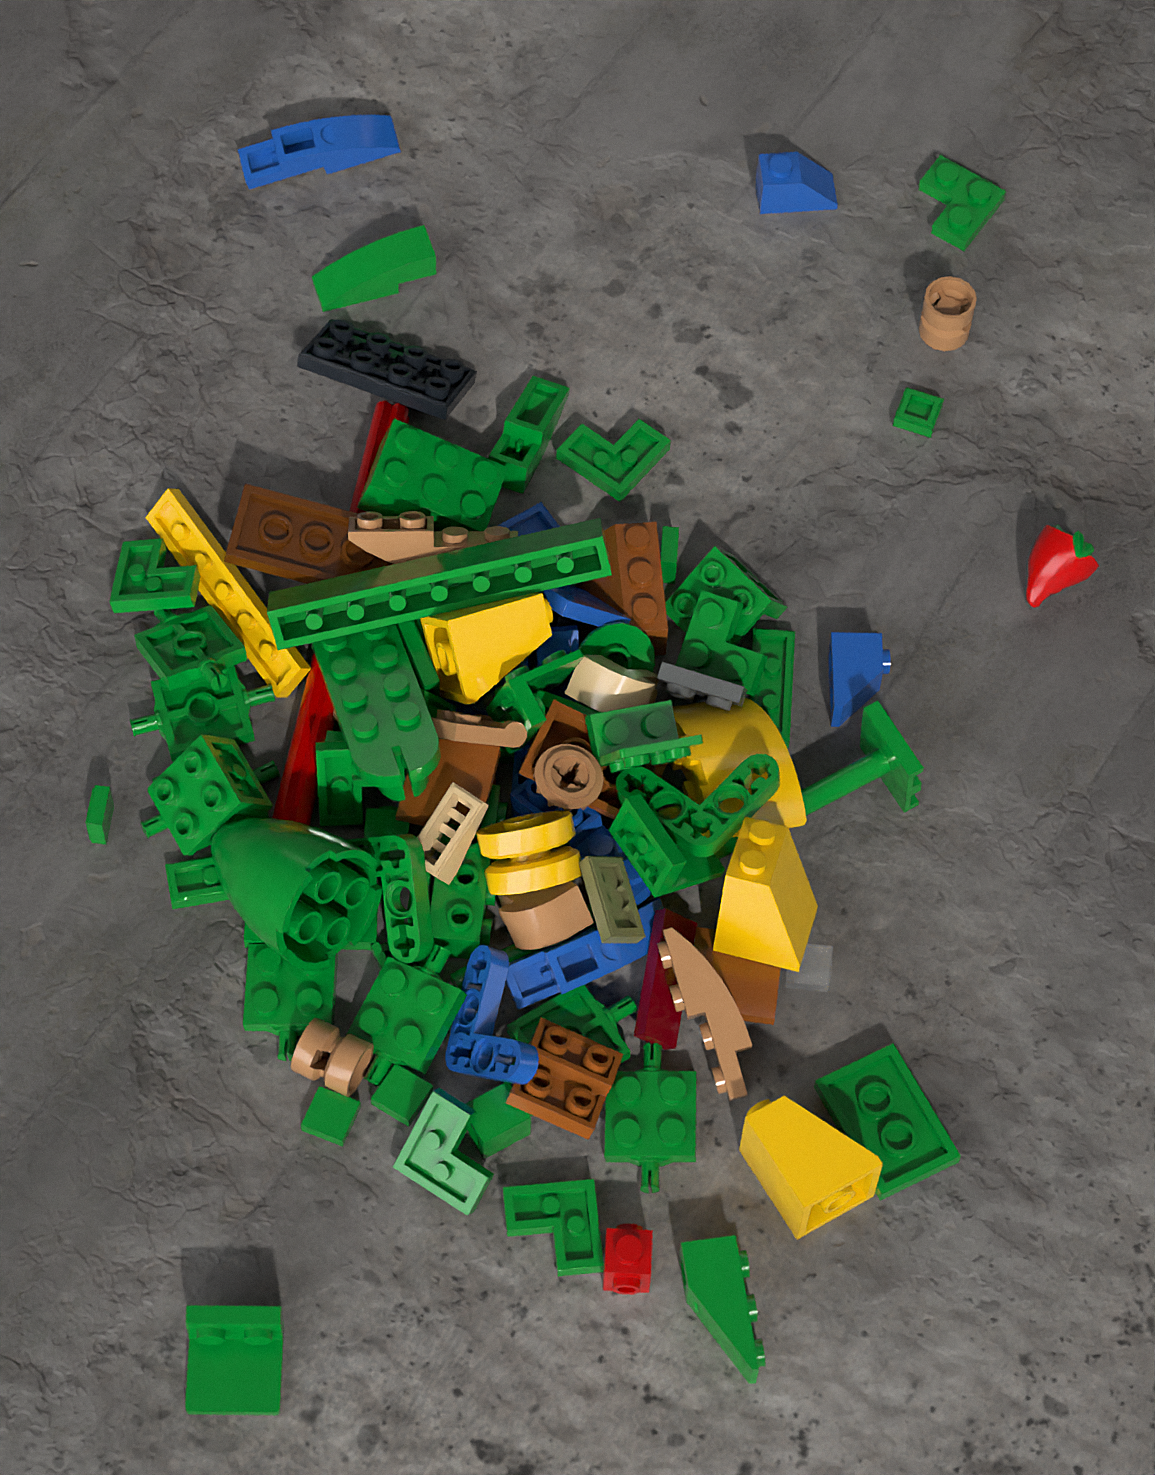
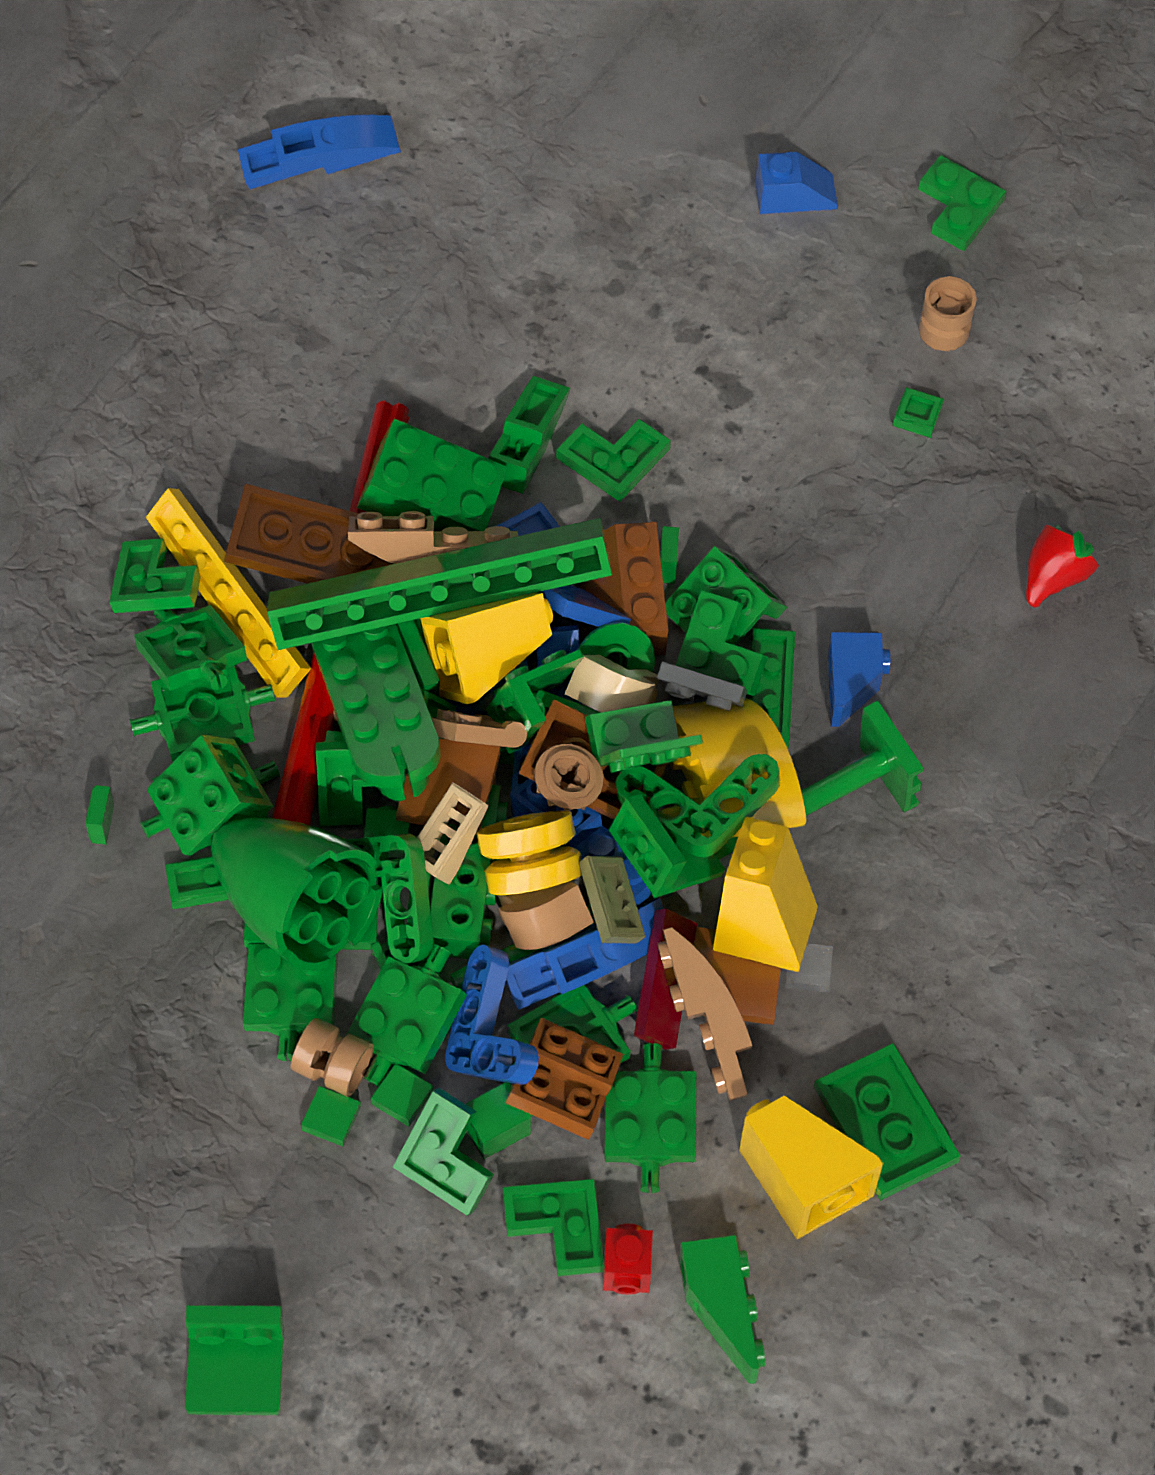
(376, 269): green slope -> none
(387, 368): black tile -> none

